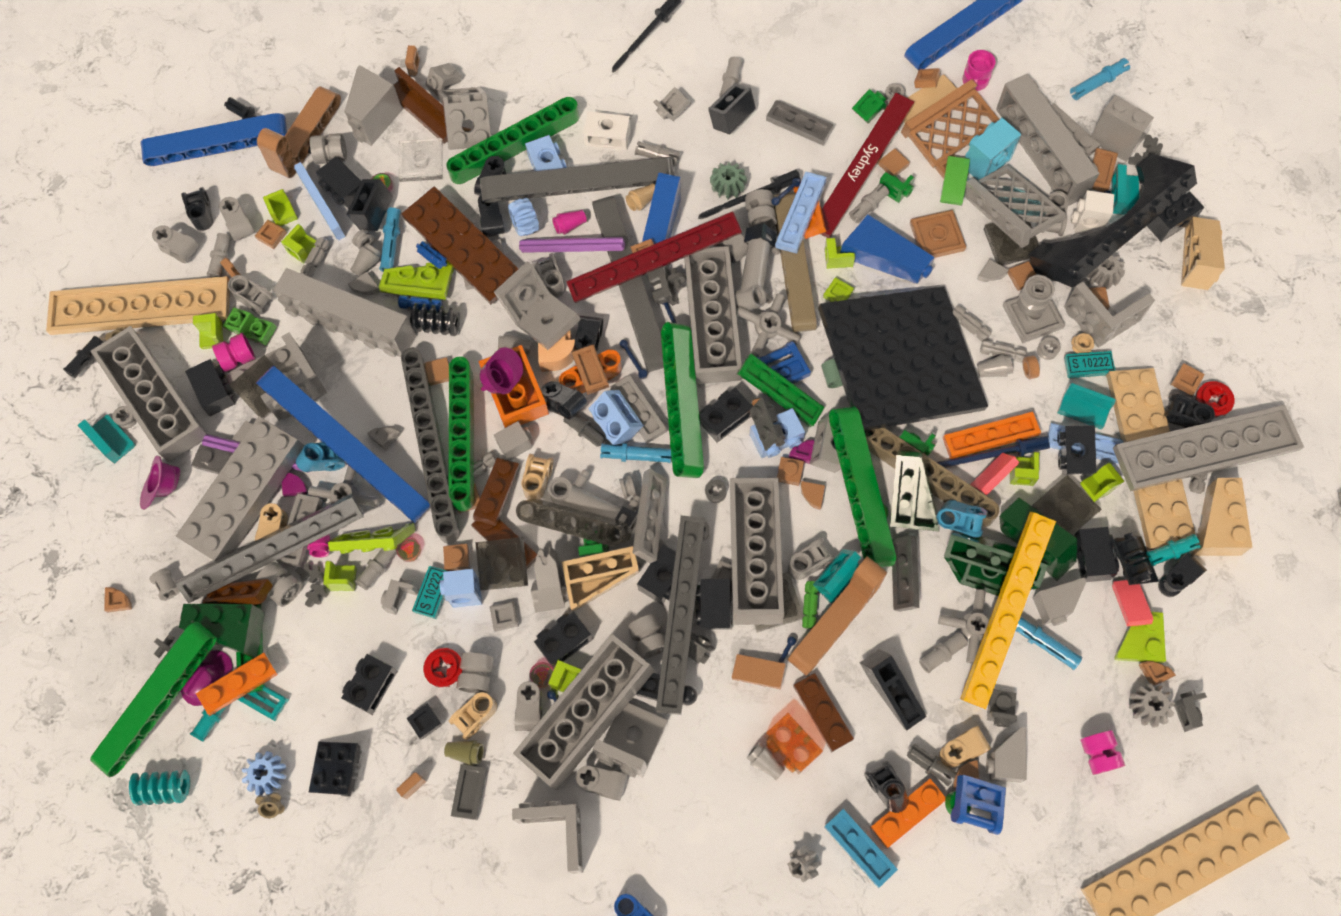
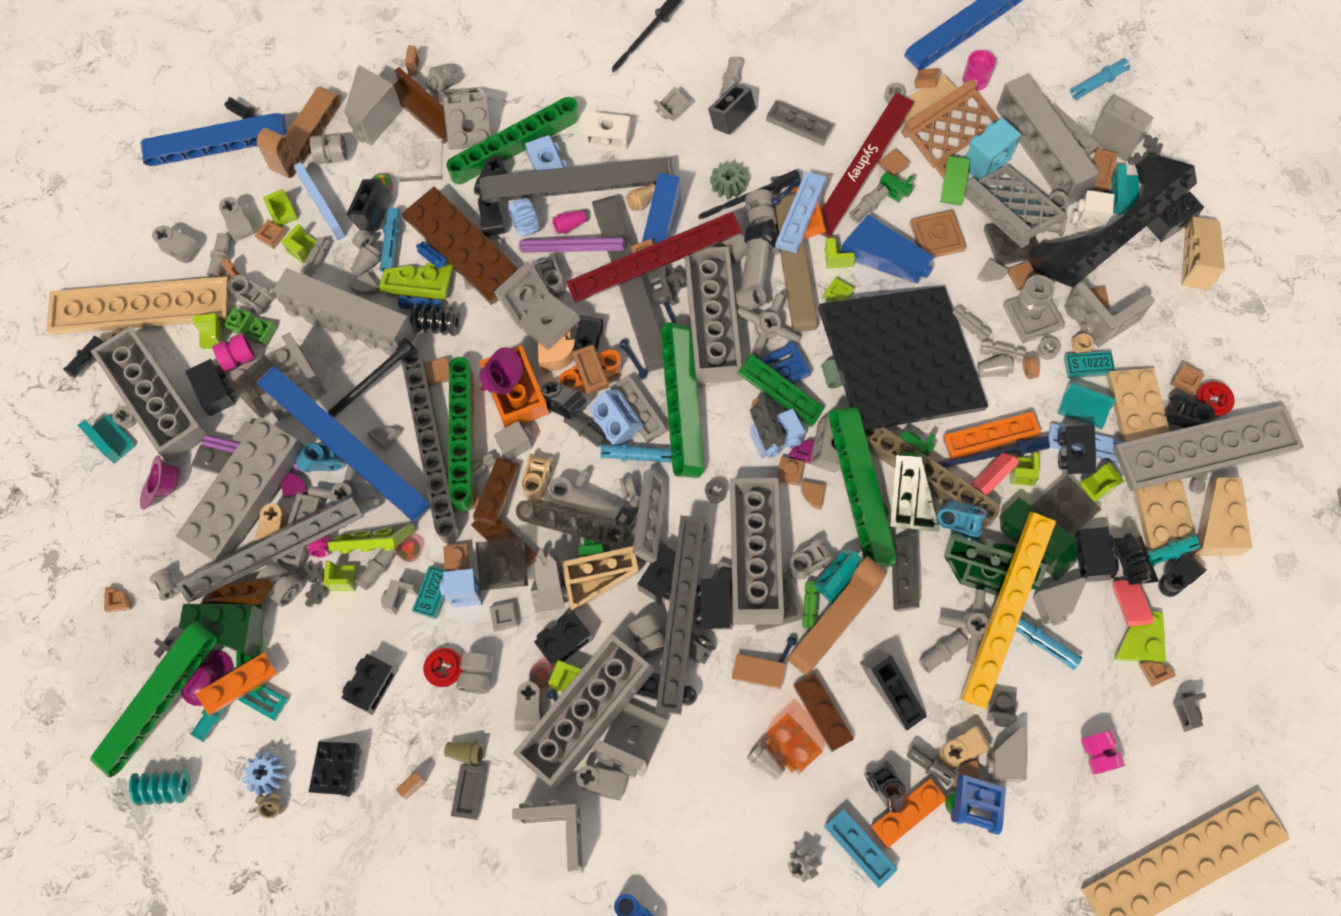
(198, 208): black piece -> none
(339, 181): black brick -> none
(404, 350): none -> black piece
(424, 721): black plate -> none
(472, 715): tan piece -> none
(511, 342): light grey cone -> none
(656, 152): light grey pin -> none
(730, 418): black brick -> none
(869, 105): green bracket -> none
(1108, 272): light grey gear -> none
(1155, 697): light grey gear -> none

